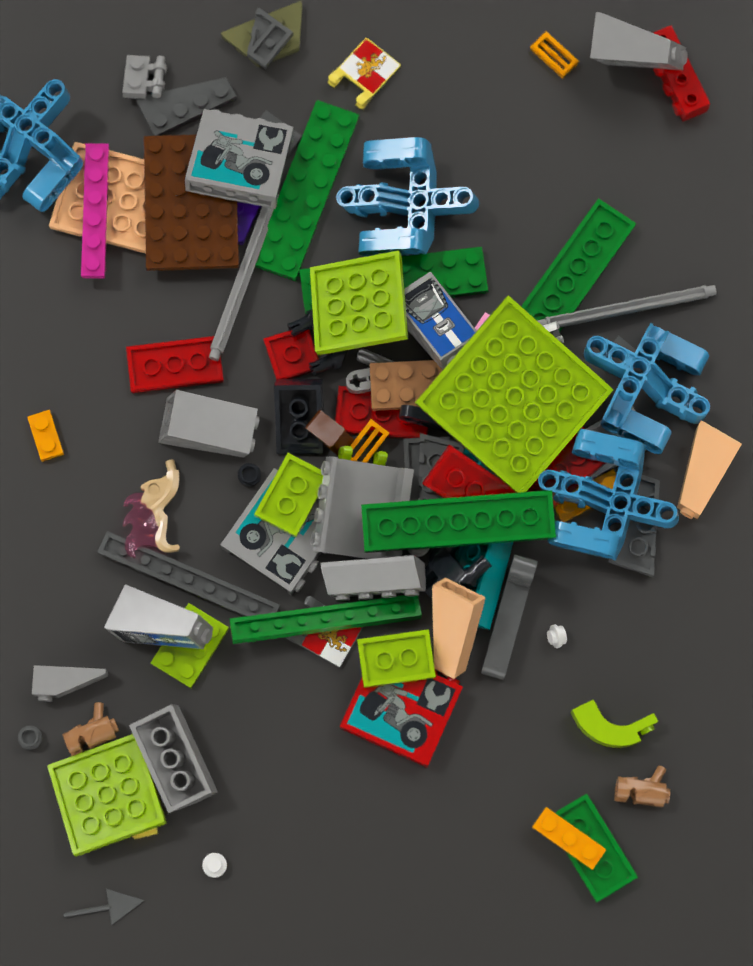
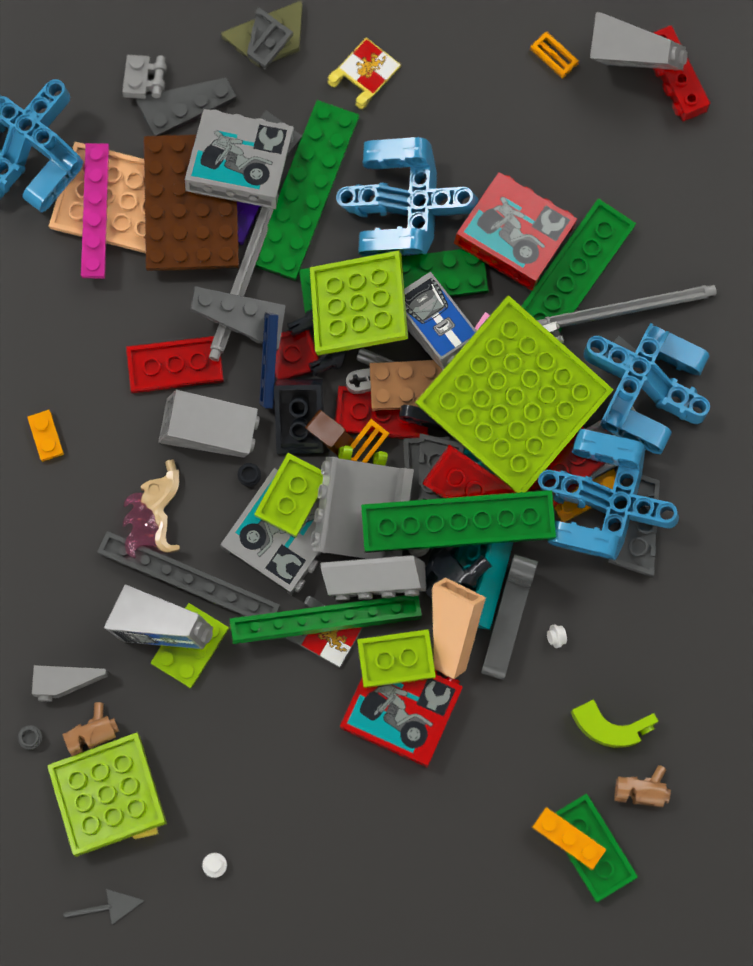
(173, 758): light grey slope -> none
(236, 312): none -> dark grey wing
(268, 360): none -> dark blue tile
(515, 230): none -> panel
(707, 464): light nougat slope -> none

